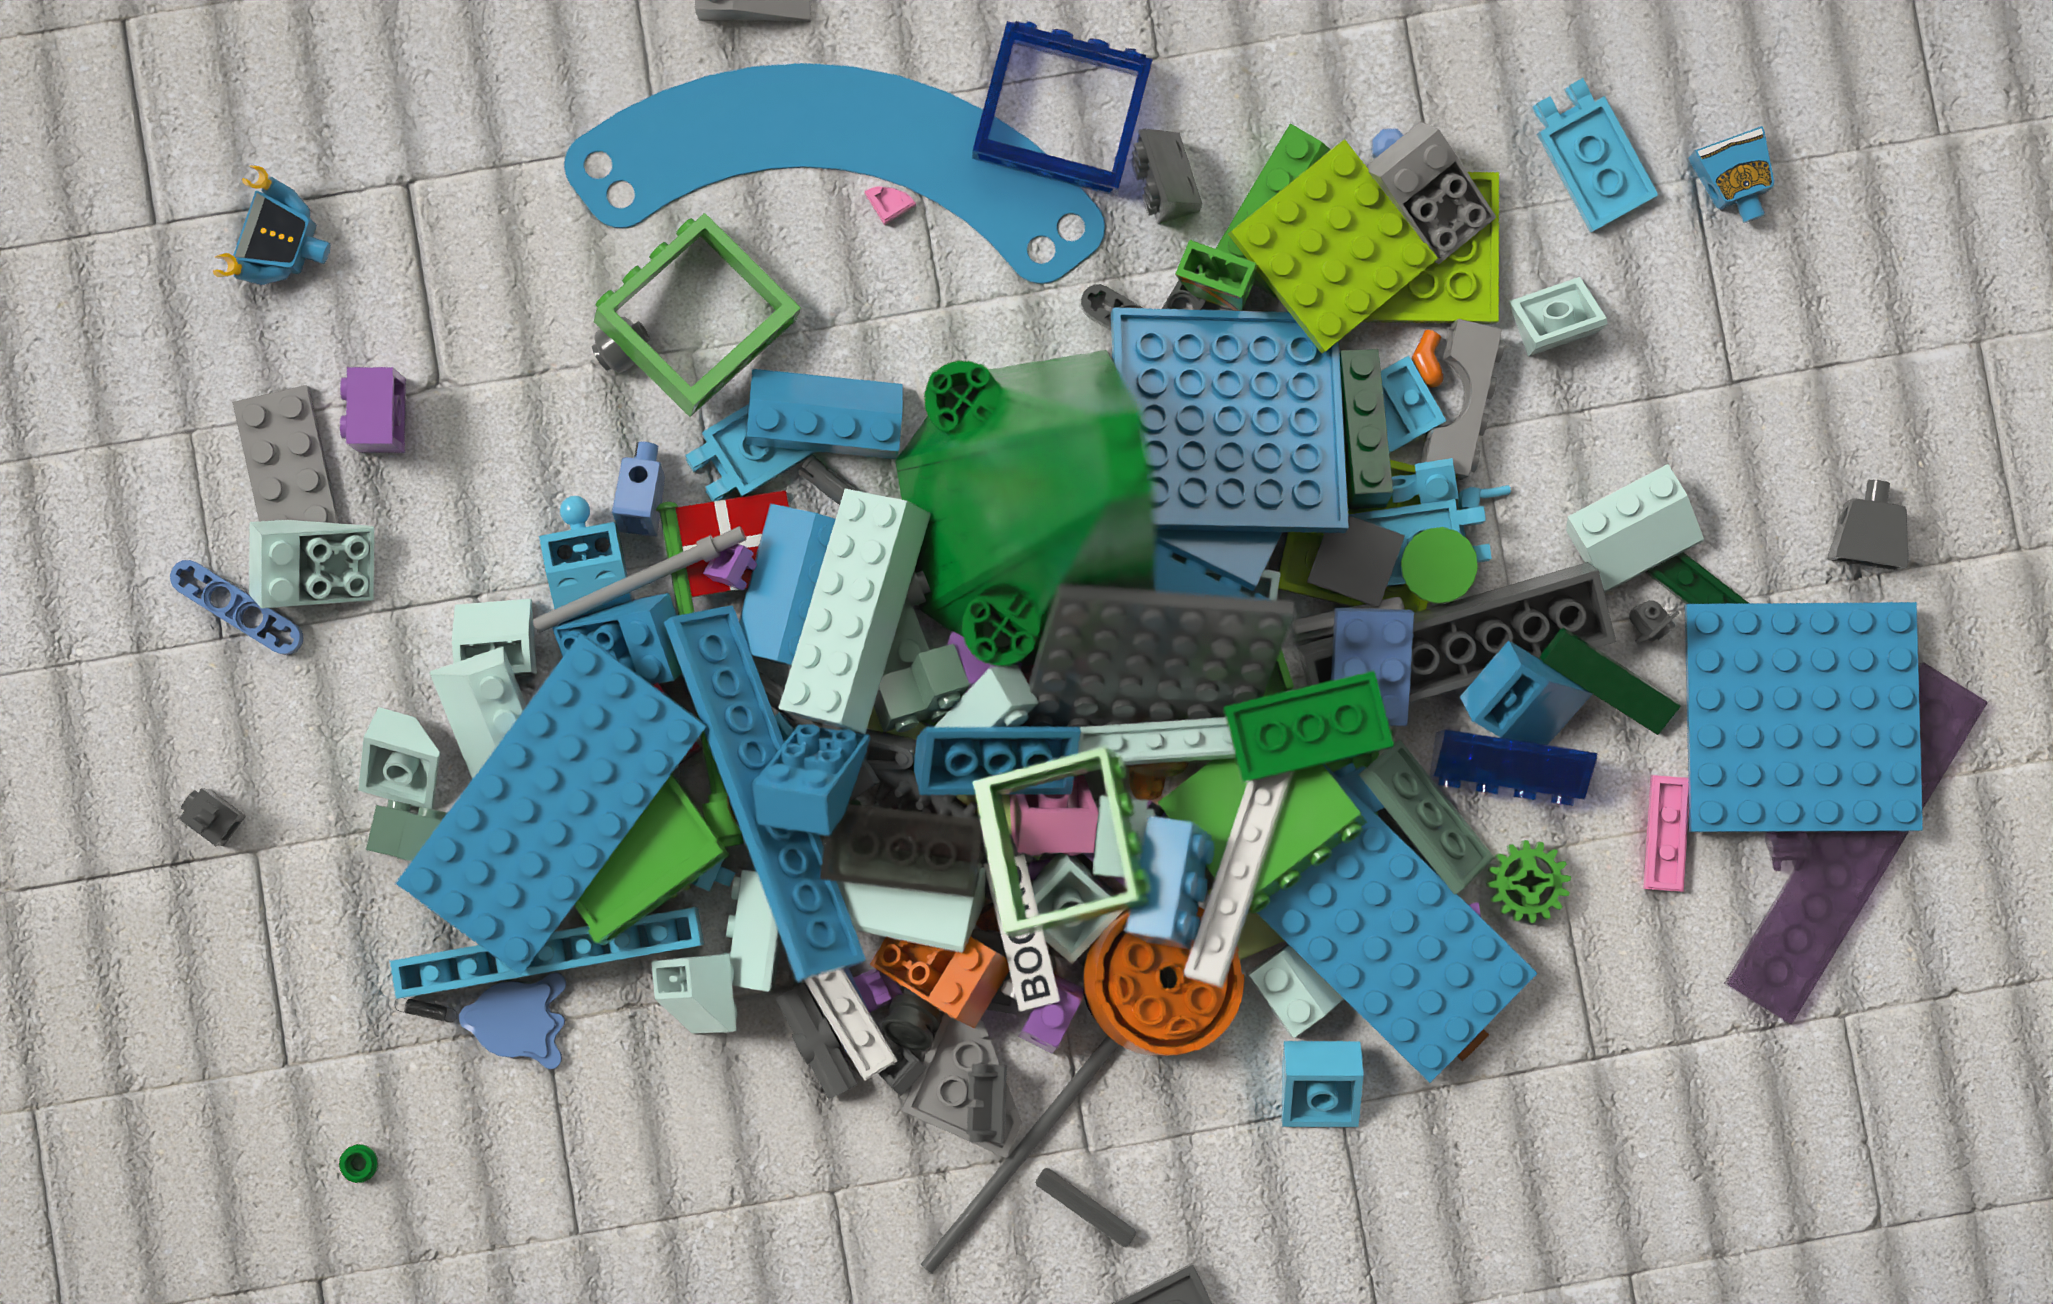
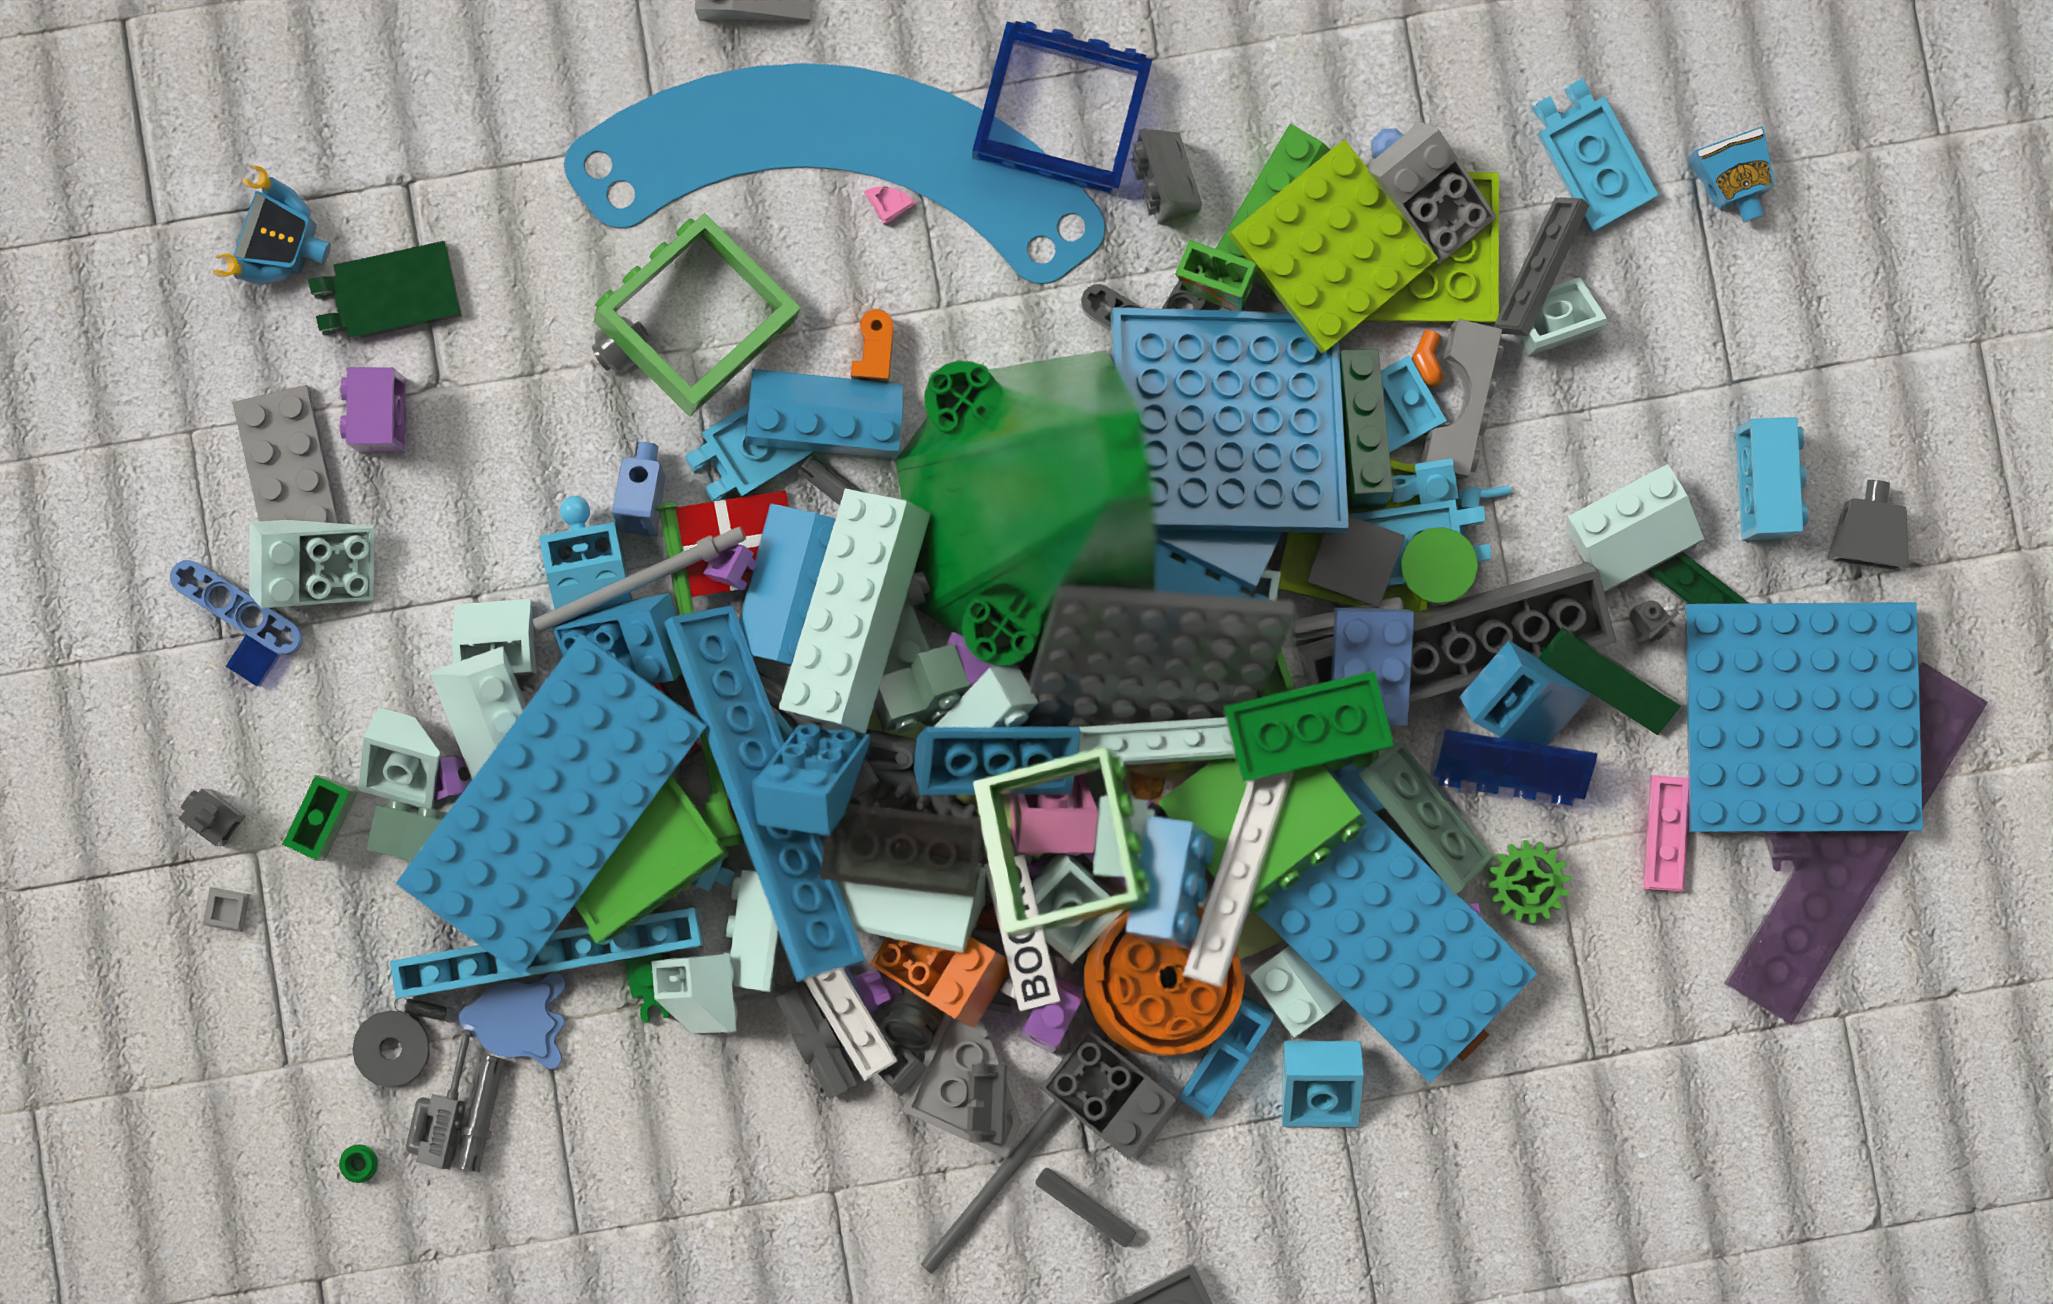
(226, 909): none -> light grey tile
(252, 661): none -> clear blue tile
(319, 818): none -> green brick
(369, 1055): none -> dark grey tile
(389, 291): none -> dark green tile
(446, 1121): none -> dark grey piece
(448, 780): none -> medium lavender tile
(480, 1114): none -> dark grey pin
(641, 982): none -> green plate
(877, 351): none -> orange leg
(1111, 1095): none -> dark grey slope
(1226, 1058): none -> dark azure slope
(1541, 266): none -> dark grey tile
(1771, 478): none -> medium azure brick

